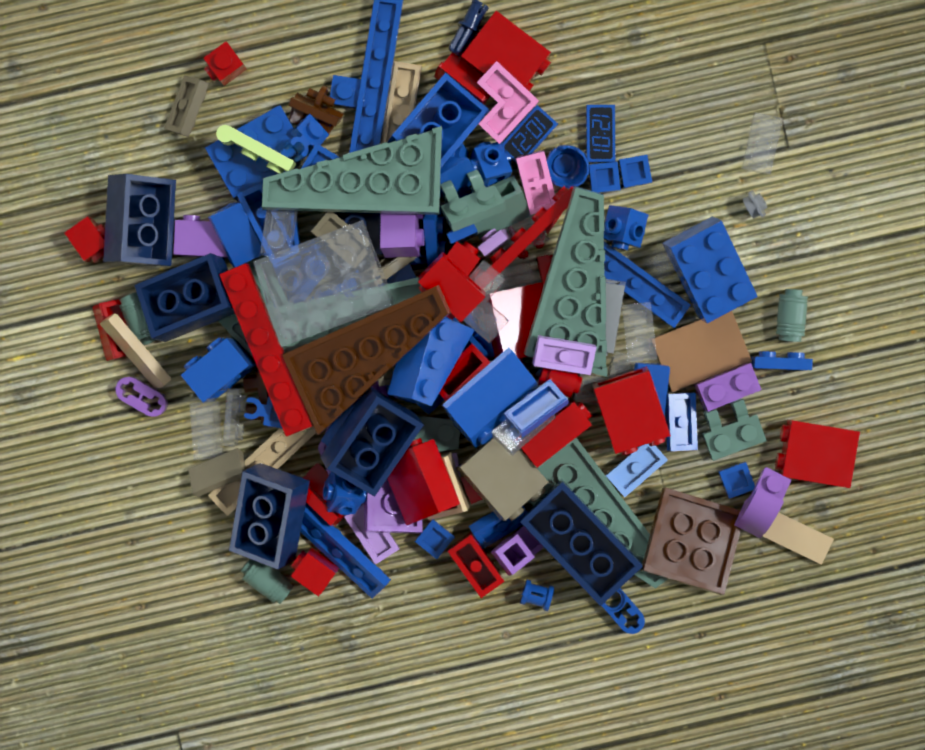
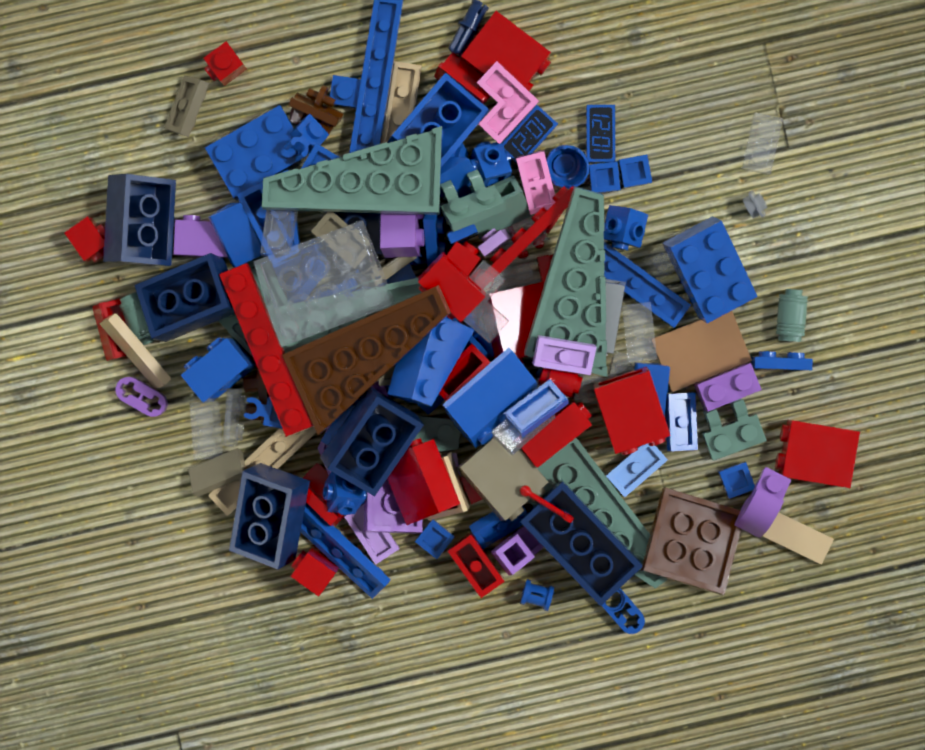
(255, 149): yellowish green plate -> none
(267, 581): sand green head -> none
(526, 491): none -> red hinge

